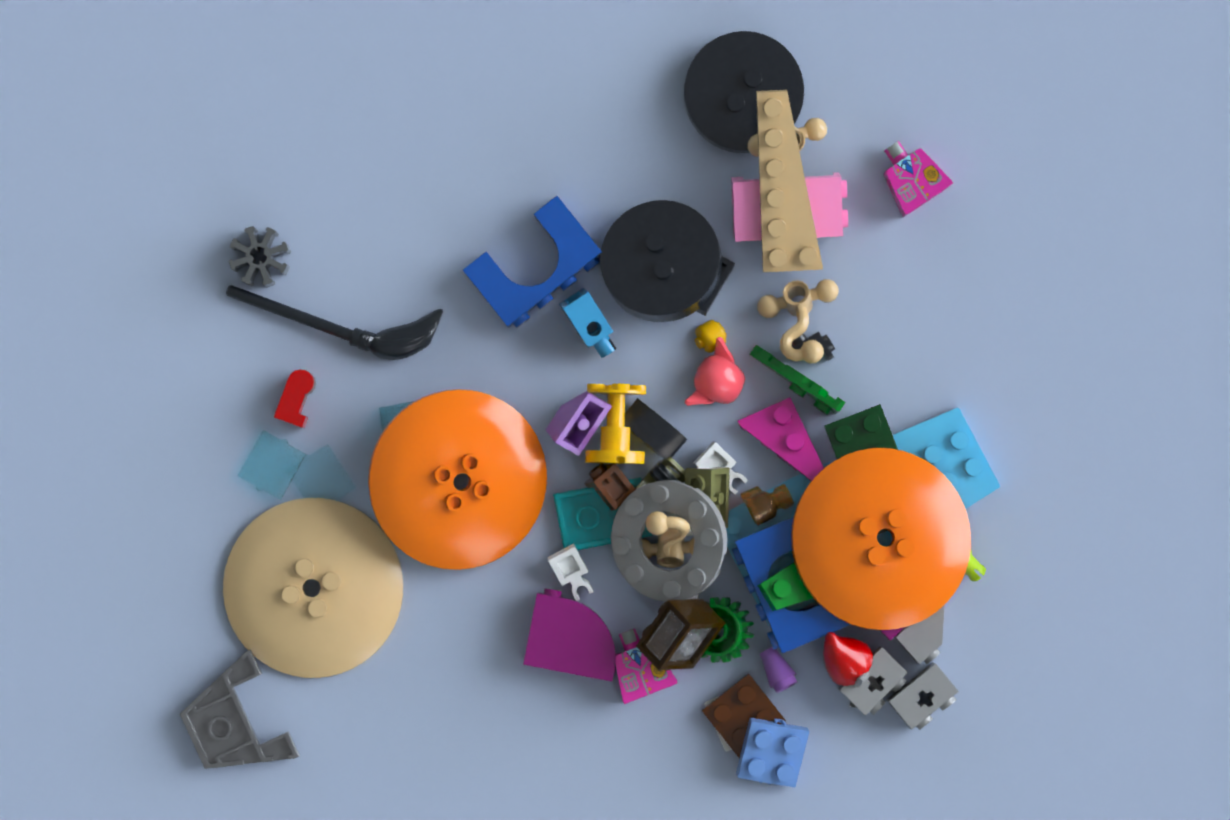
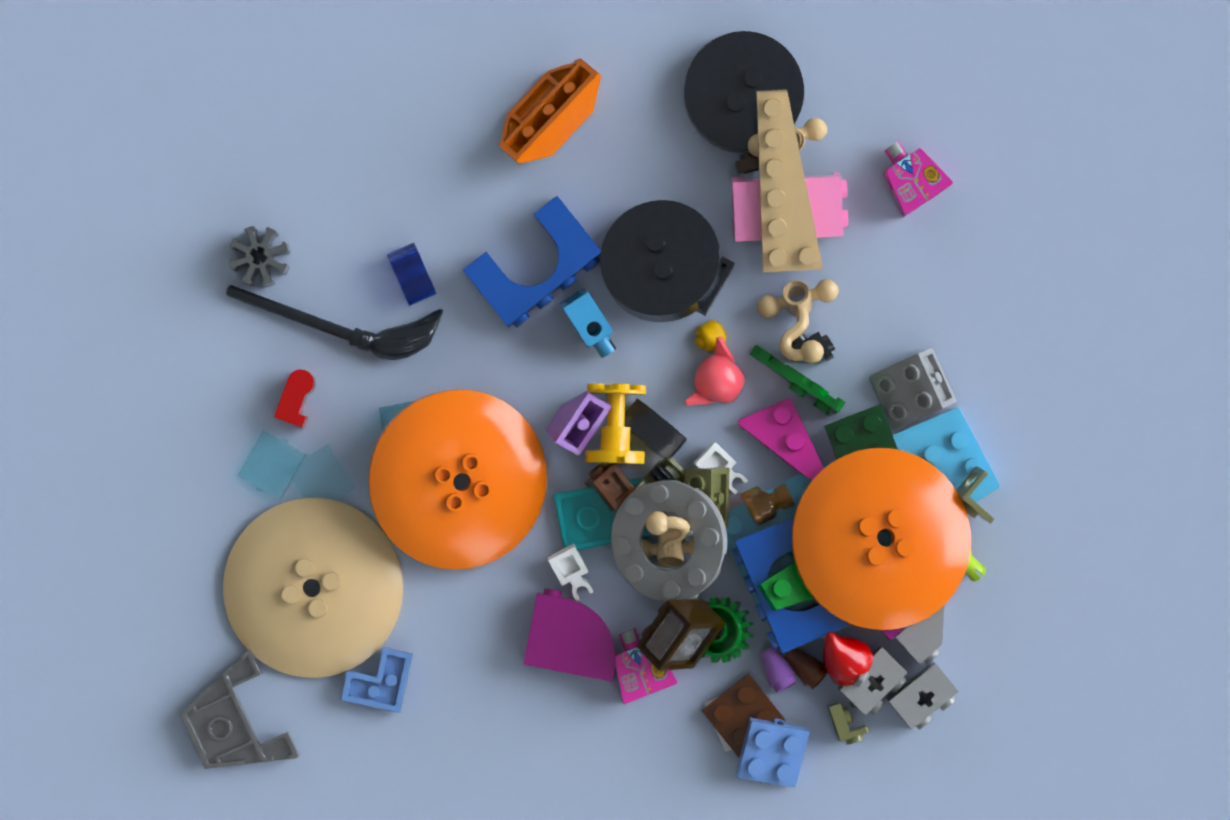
(385, 689): none -> medium blue plate
(411, 274): none -> clear blue axle
(550, 112): none -> orange wedge
(746, 164): none -> dark brown plate
(807, 668): none -> reddish brown cone
(841, 719): none -> olive bracket
(913, 388): none -> light grey bracket
(965, 491): none -> olive bracket

